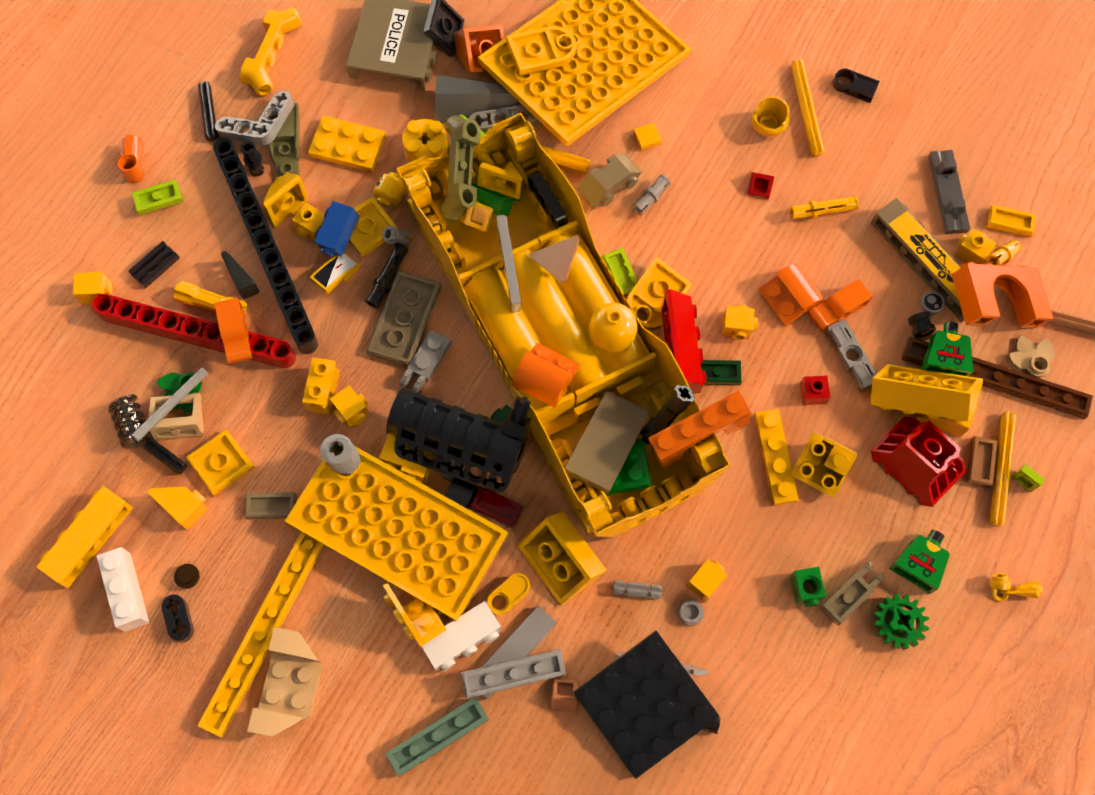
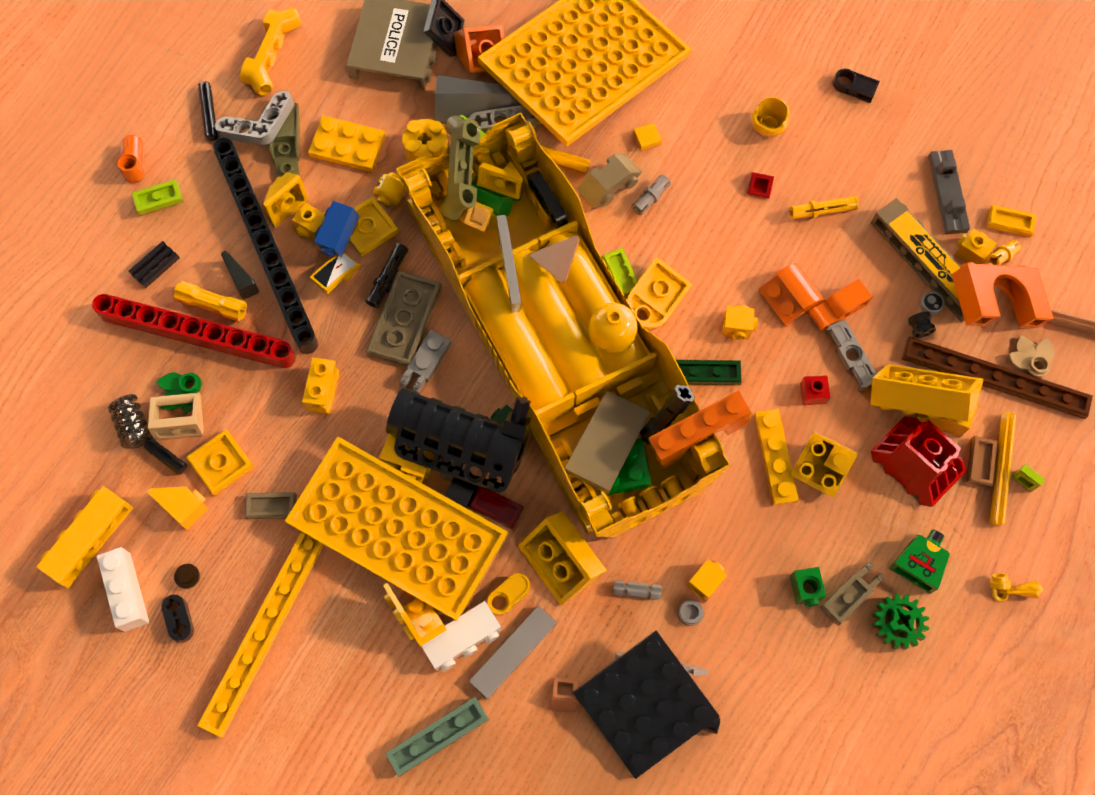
(89, 285): yellow brick -> none
(169, 404): light grey bar -> none
(233, 330): orange piece -> none
(252, 158): black pin -> none
(288, 685): tan piece -> none
(340, 454): light grey piece -> none
(349, 407): yellow brick -> none
(394, 235): light grey pin -> none
(512, 673): light grey tile -> none
(540, 49): yellow tile -> none
(544, 374): orange brick -> none
(682, 336): slope -> none
(807, 108): yellow axle -> none
(949, 352): green torso -> none

